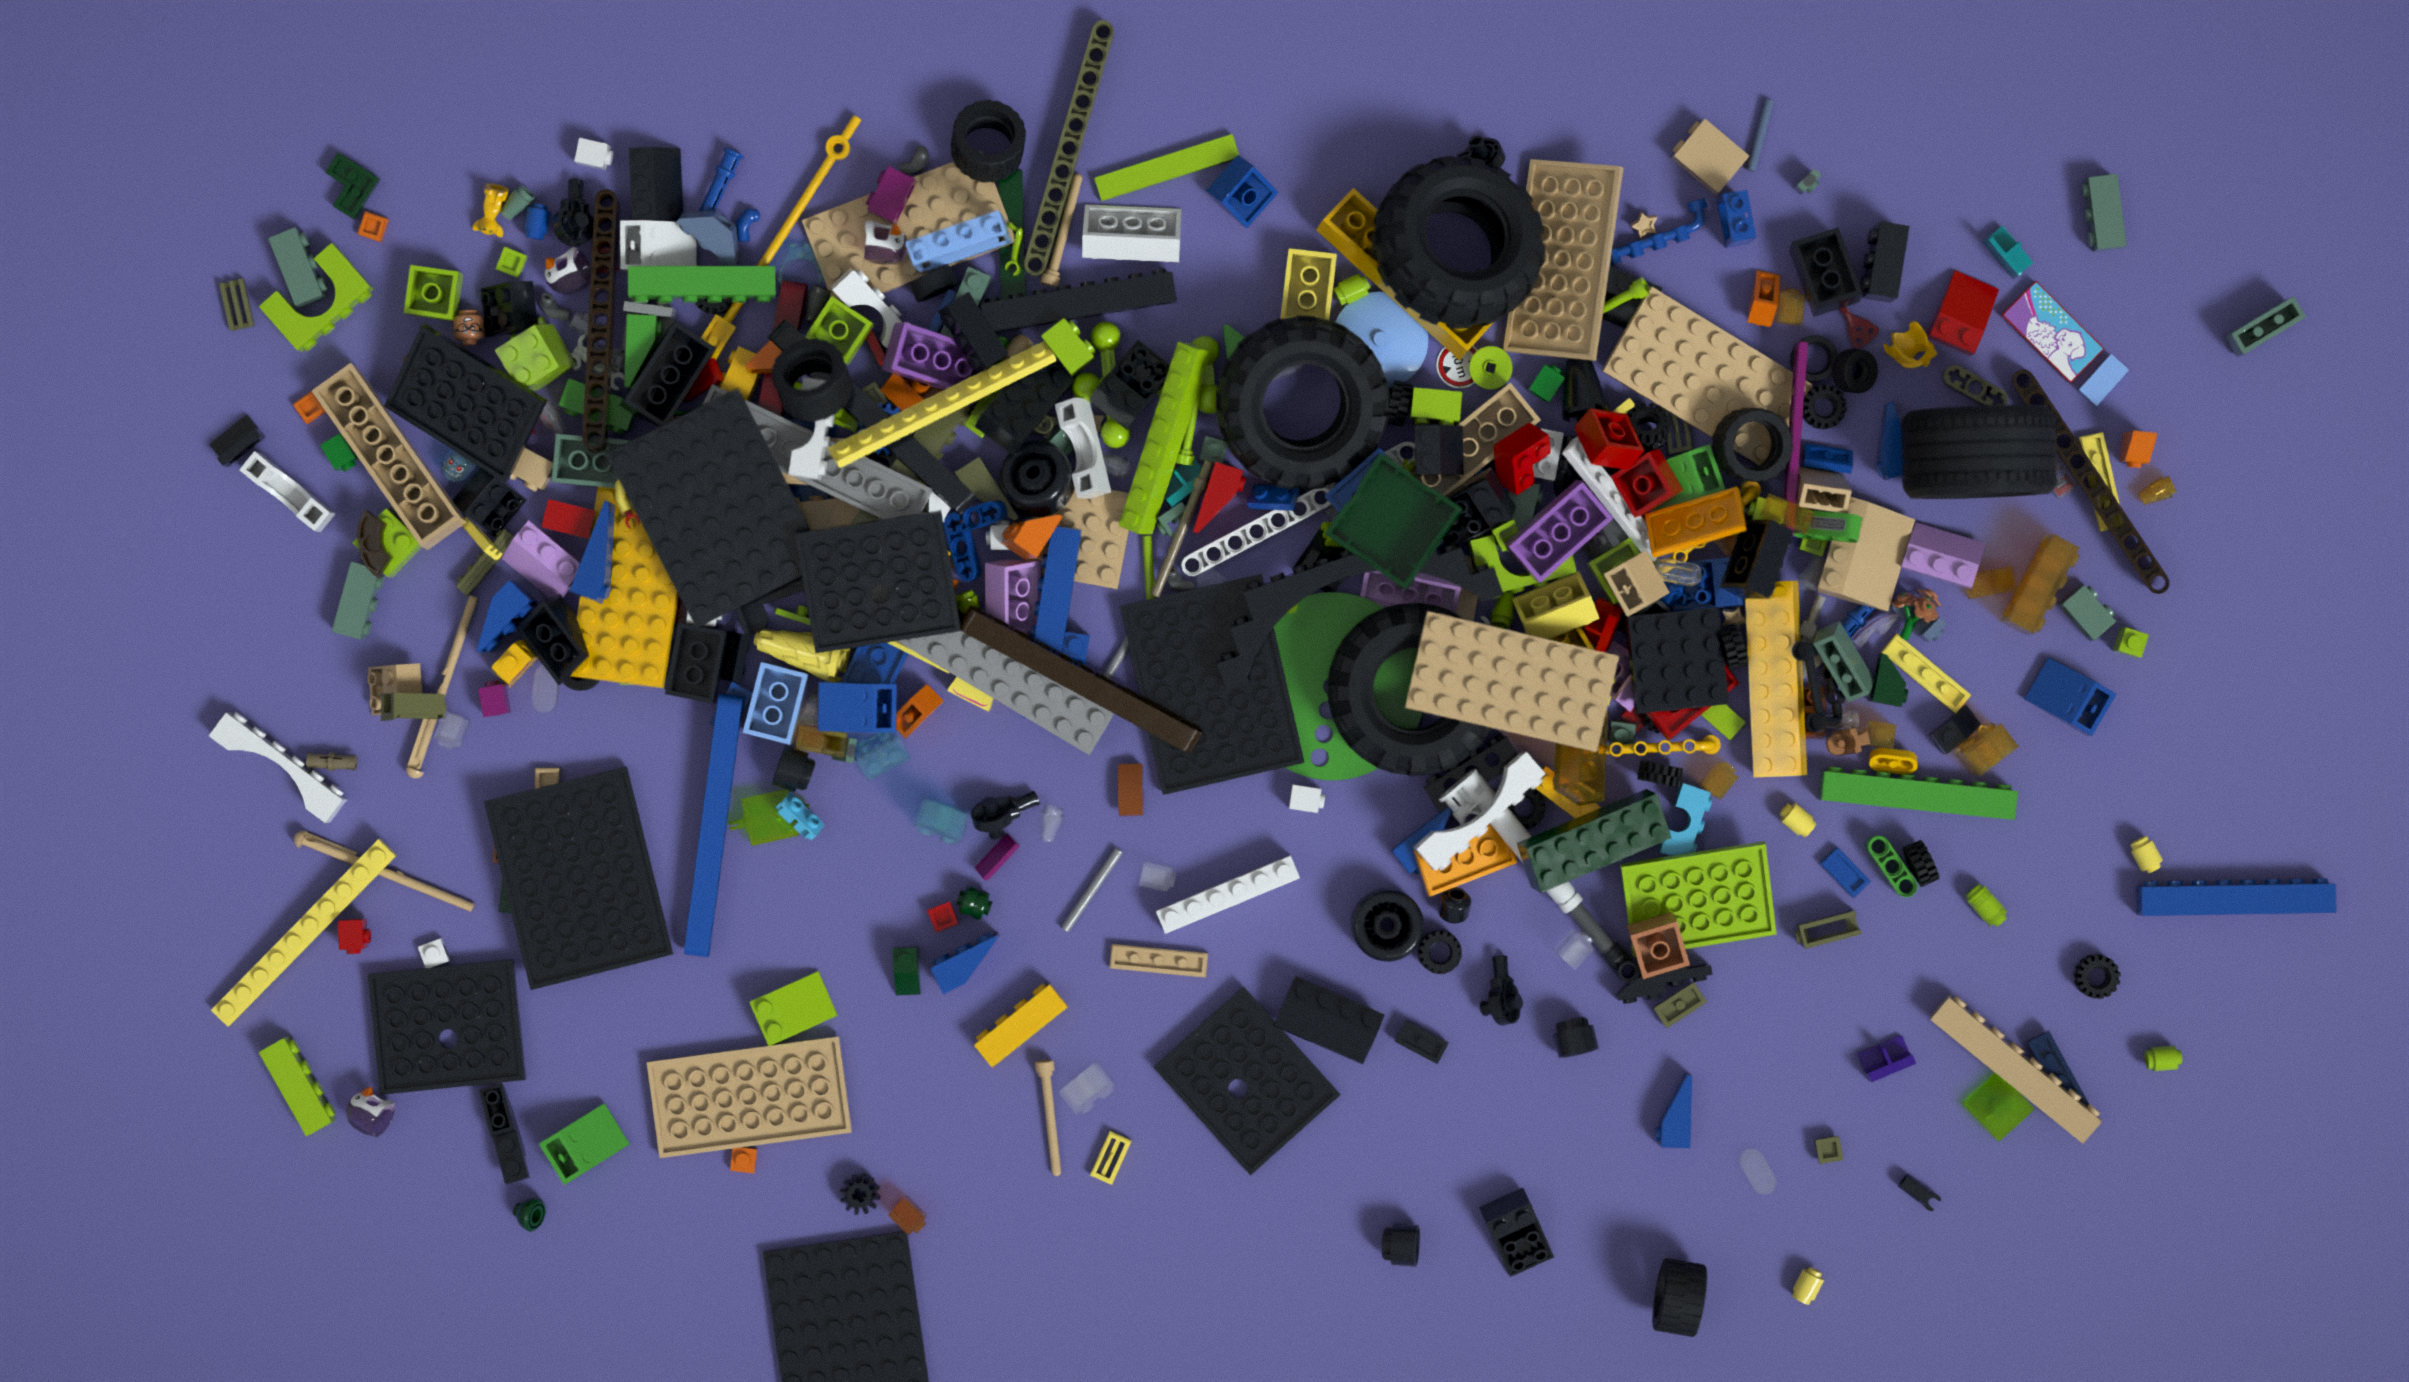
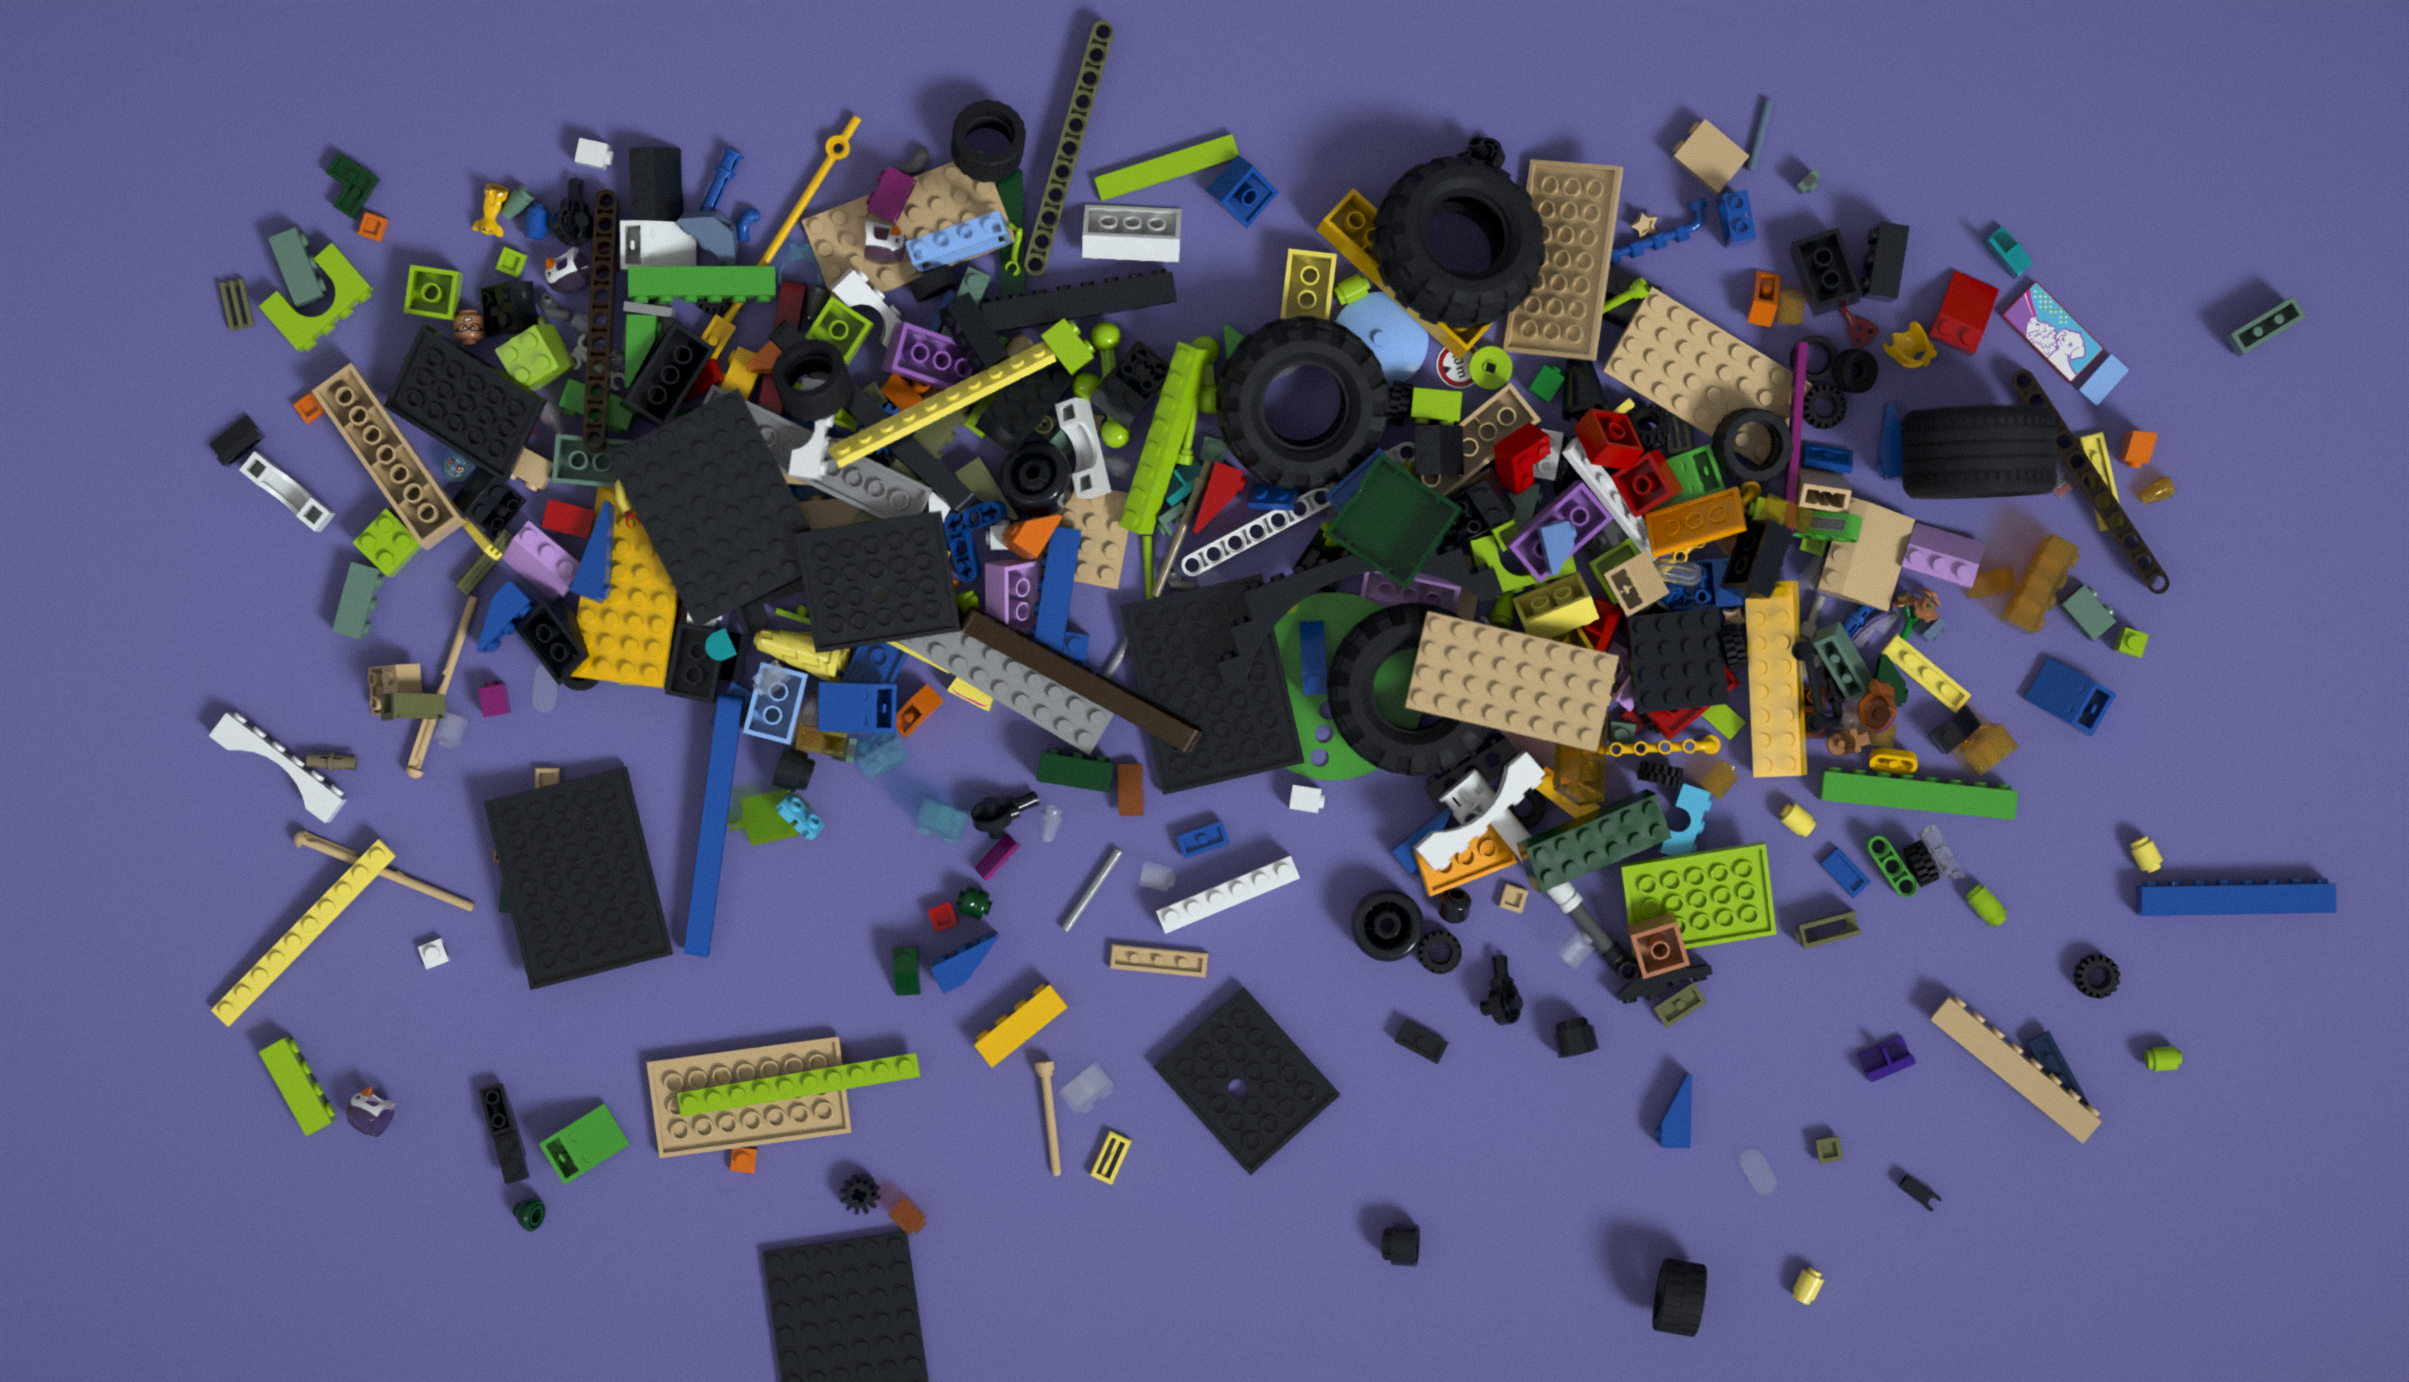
(339, 453): green brick -> none
(353, 935): red brick -> none
(371, 544): dark brown tile -> none
(421, 1003): black plate -> none
(514, 663): yellow torso -> none
(719, 645): none -> teal piece
(771, 679): none -> clear brick
(793, 1008): lime slope -> none
(798, 1084): none -> lime plate
(876, 347): red tile -> none
(1051, 275): tan piece -> none
(1075, 770): none -> dark green brick
(1203, 839): none -> blue plate
(1313, 657): none -> blue slope
(1329, 1020): black slope -> none
(1513, 898): none -> tan tile
(1516, 1232): black slope -> none
(1556, 543): none -> medium blue slope
(1877, 706): none -> dark orange hair
(1941, 853): none -> clear slope
(1994, 390): olive beam -> none
(1997, 1107): clear neon green slope -> none
(2104, 212): sand green brick -> none

